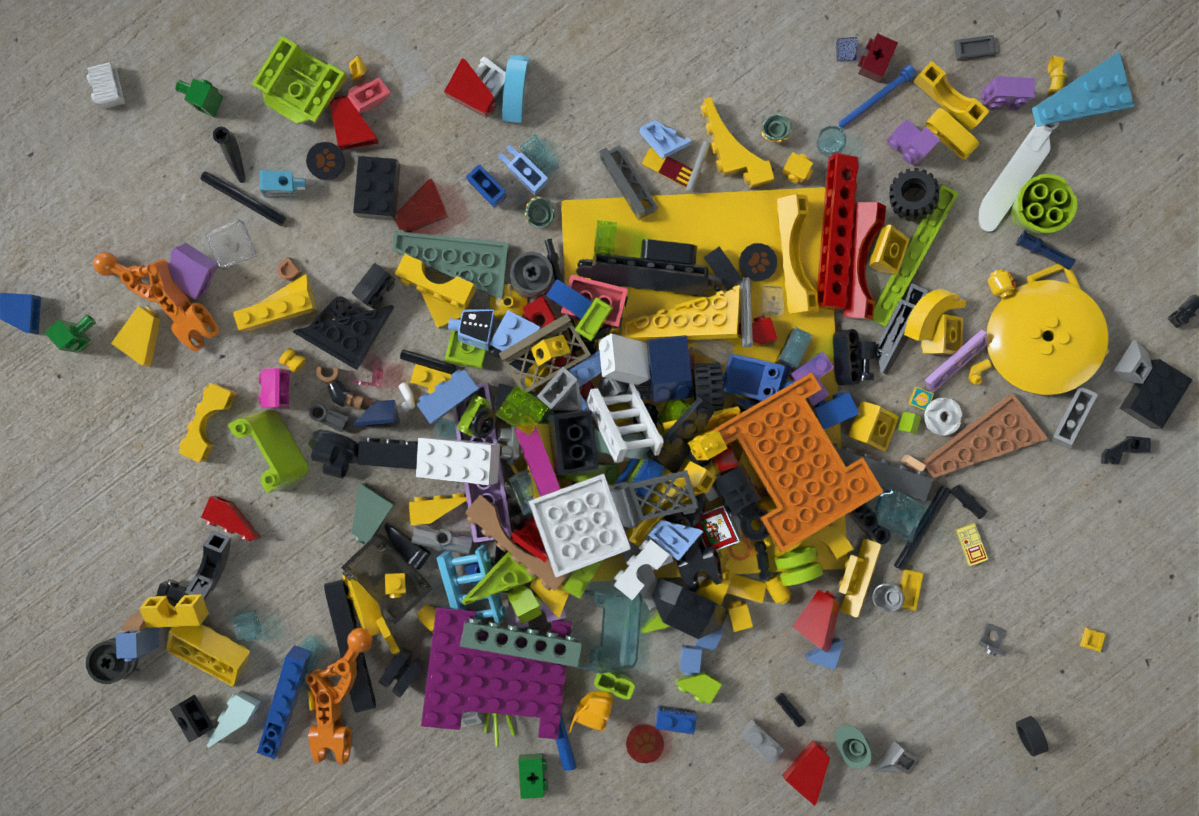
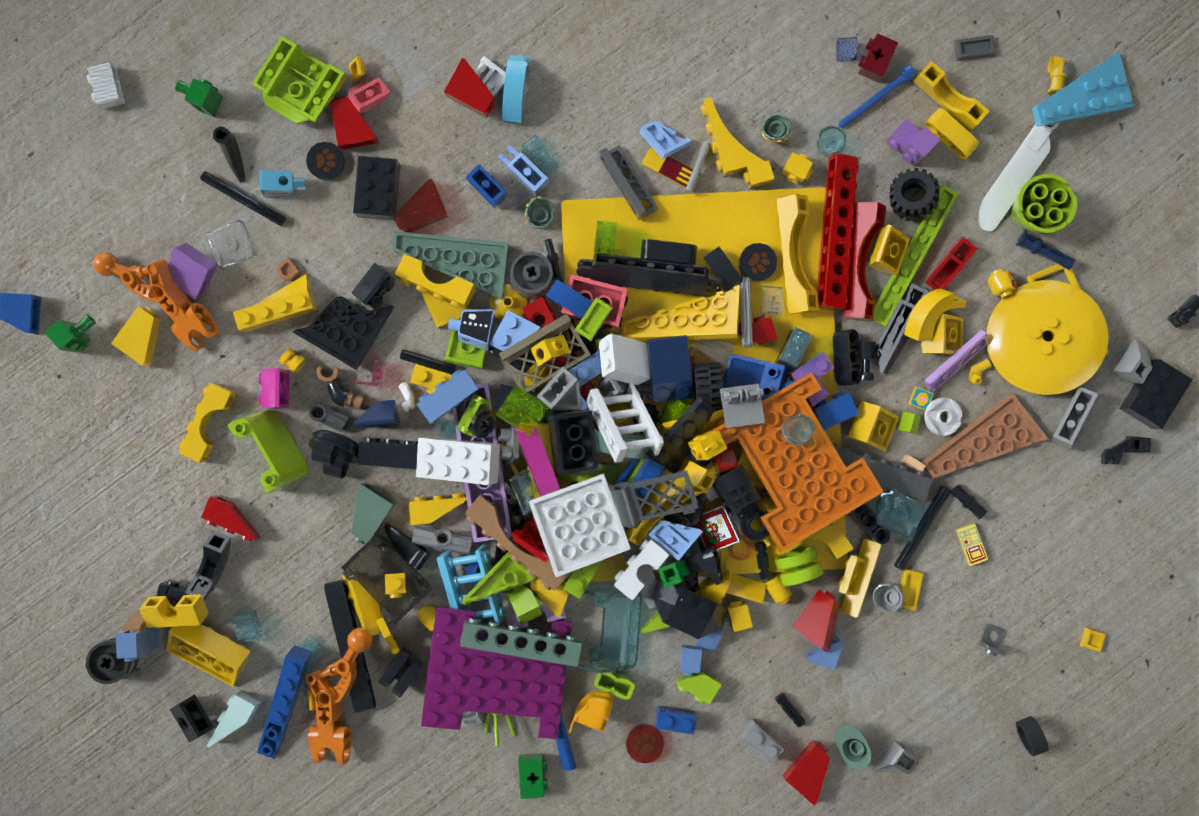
(674, 573): none -> green brick
(742, 405): none -> light grey hinge
(797, 430): none -> clear light blue hair
(951, 264): none -> red slope
(1008, 92): medium lavender brick -> none

